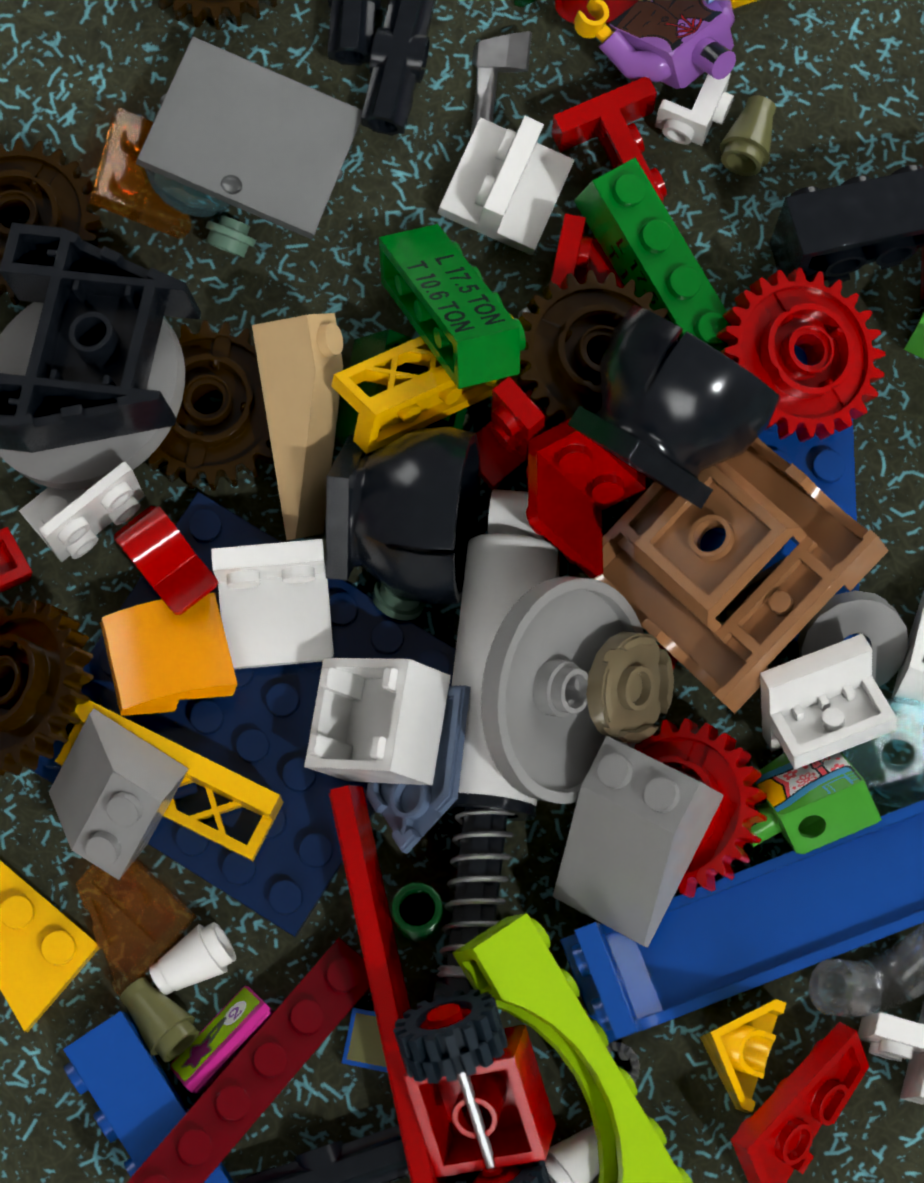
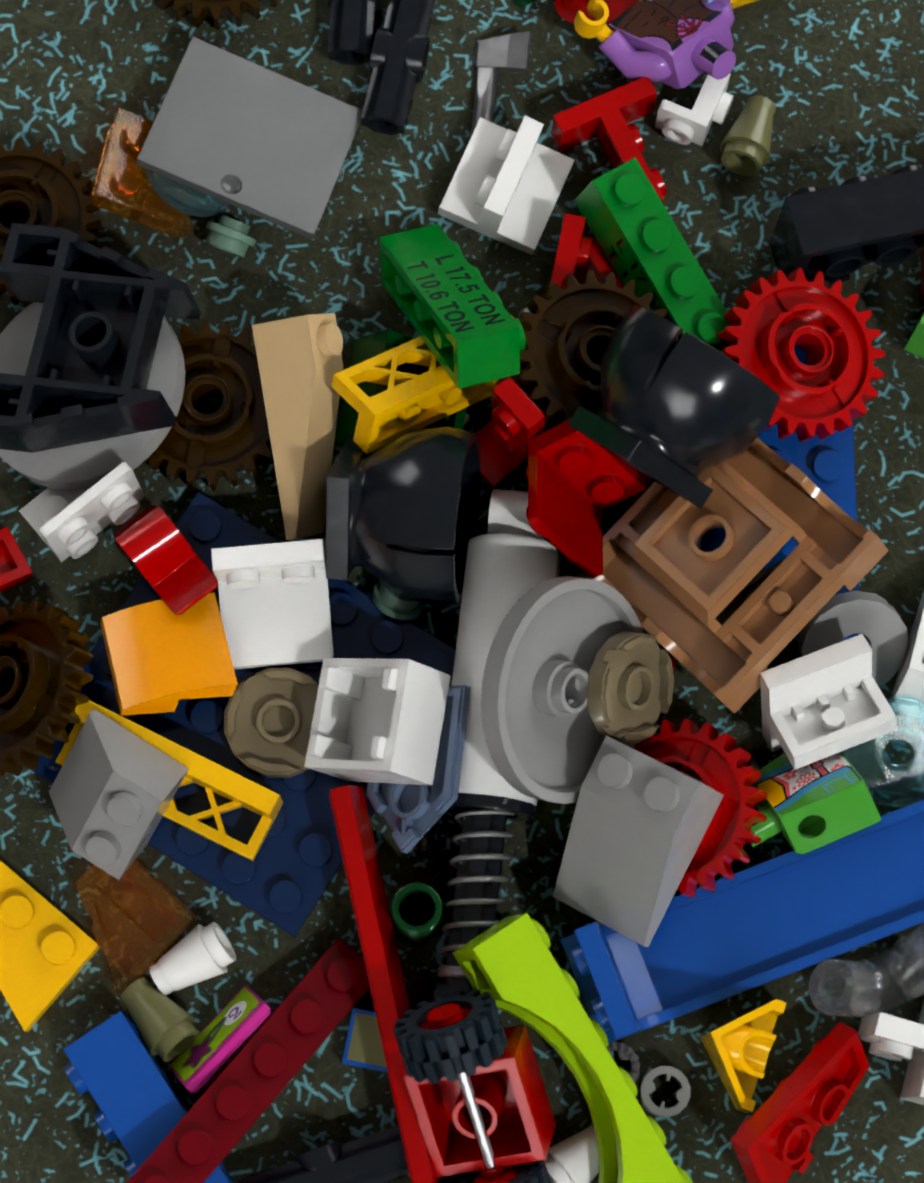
(272, 721): none -> dark tan tile
(681, 1095): none -> light grey bush

